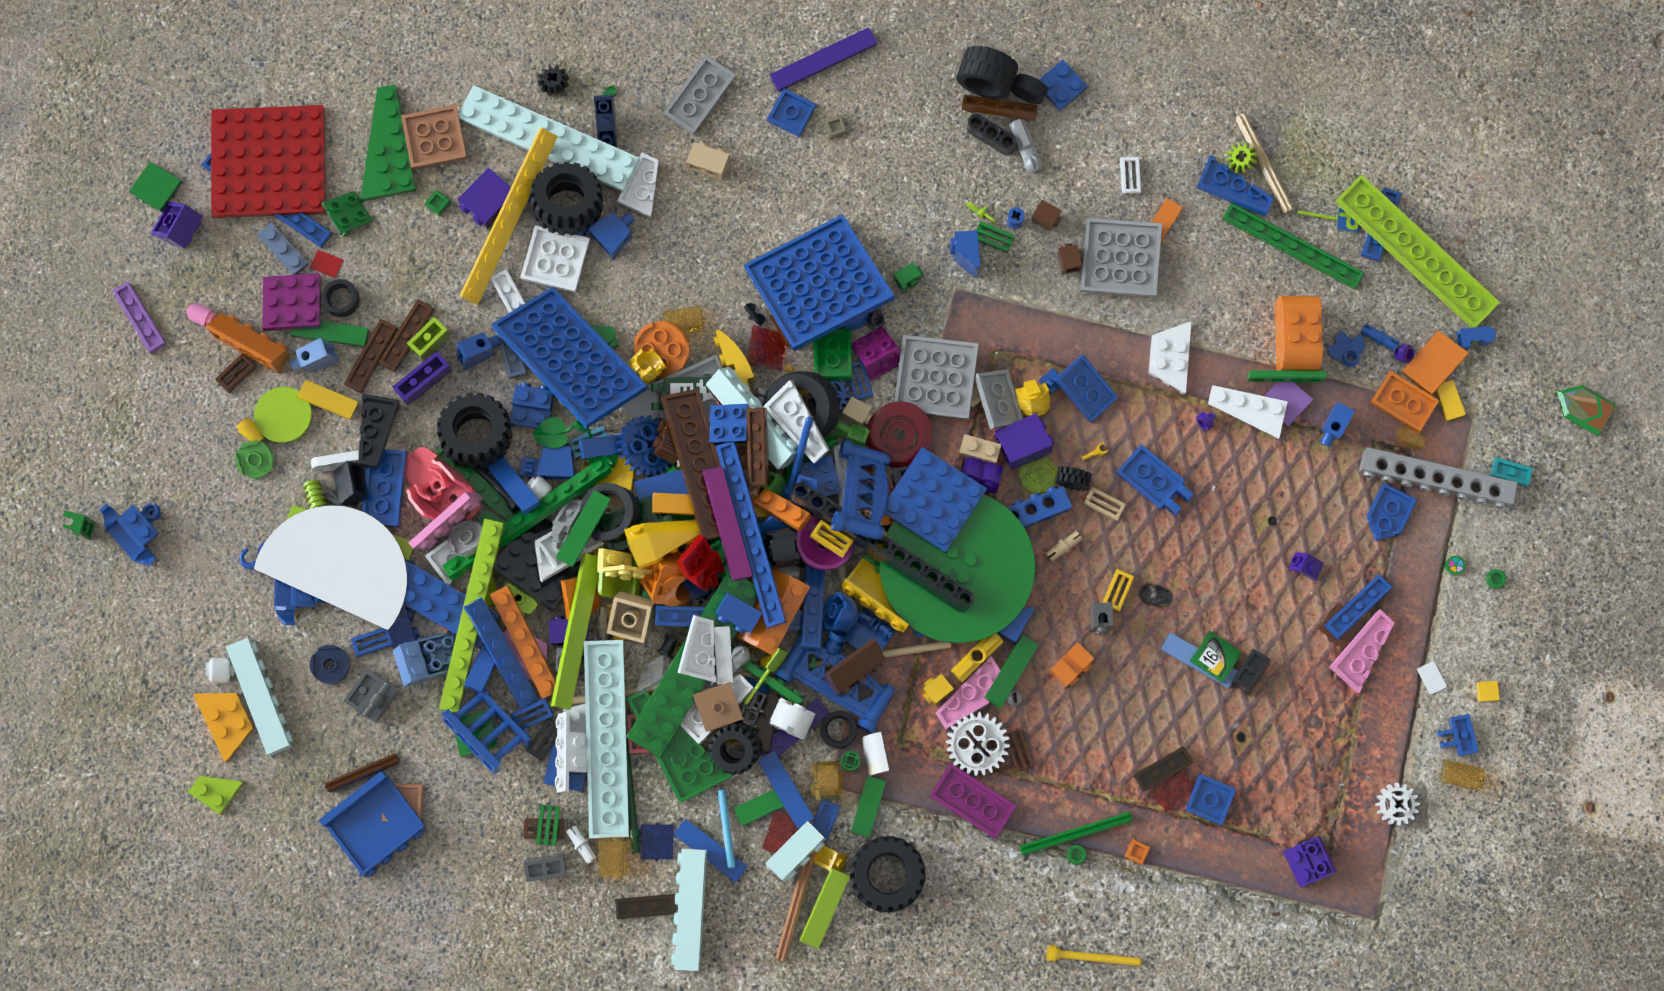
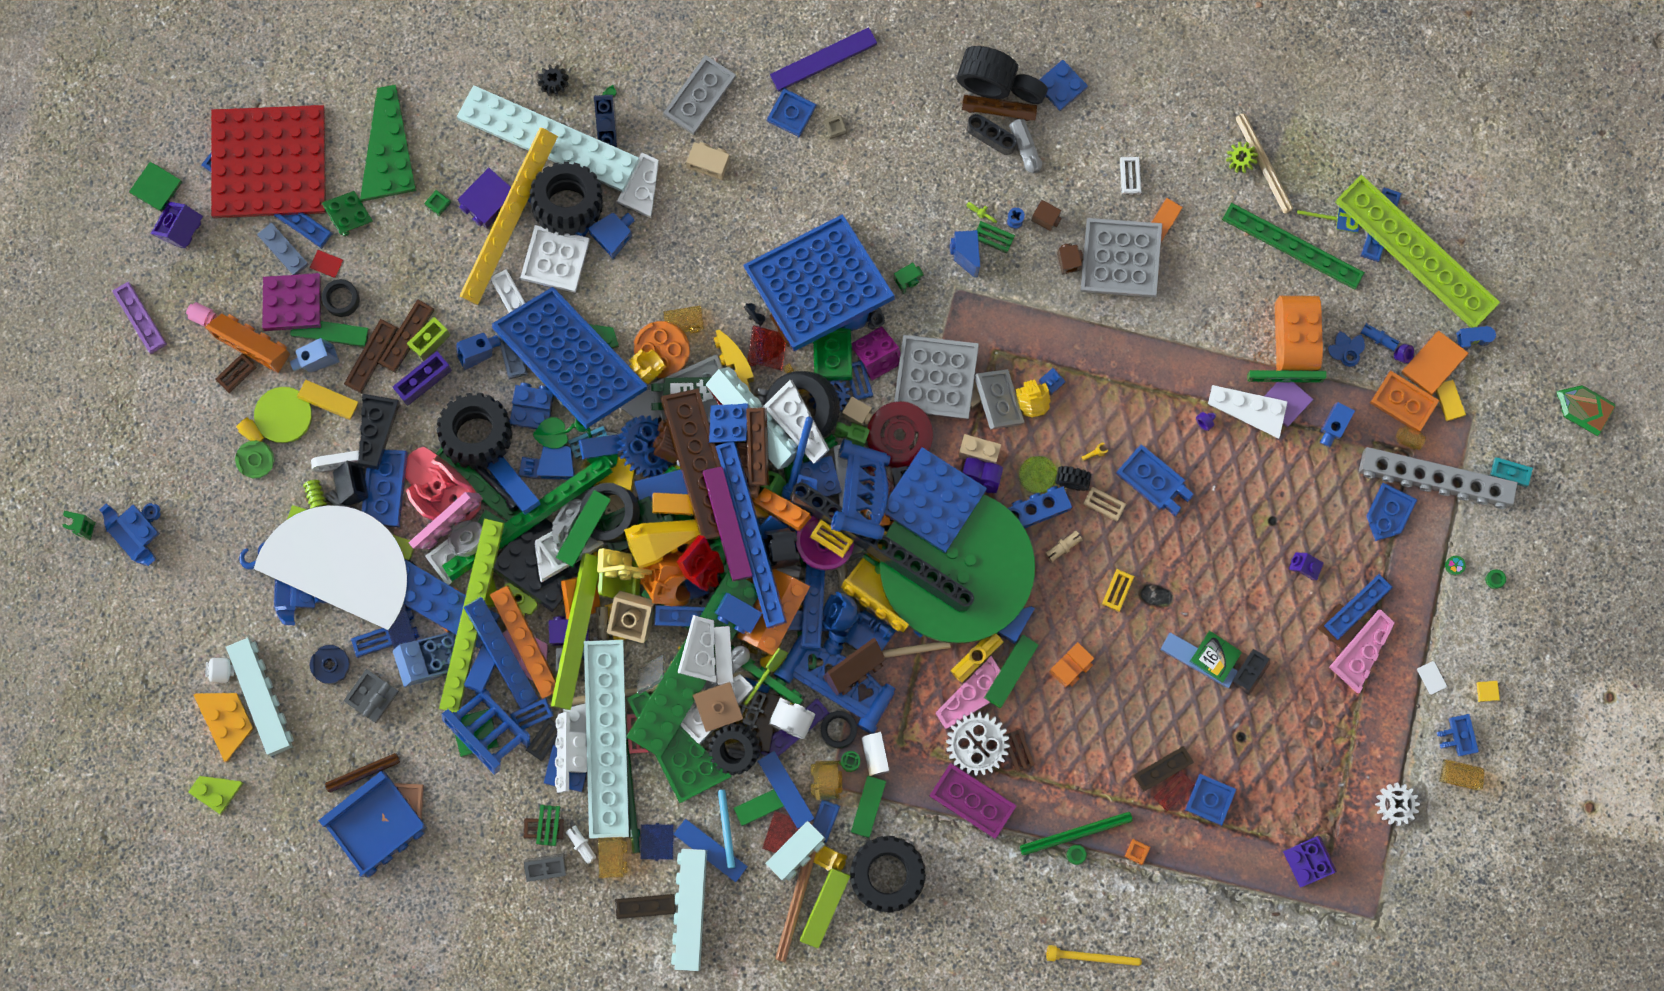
(434, 137): nougat plate -> none
(539, 486): white head -> none
(668, 646): black bush -> none
(936, 689): yellow brick -> none
(1010, 698): light grey hinge -> none
(1024, 441): dark purple brick -> none
(1086, 388): blue tile -> none
(1101, 618): dark grey brick -> none
(1170, 356): white wing -> none
(1227, 185): blue wing -> none

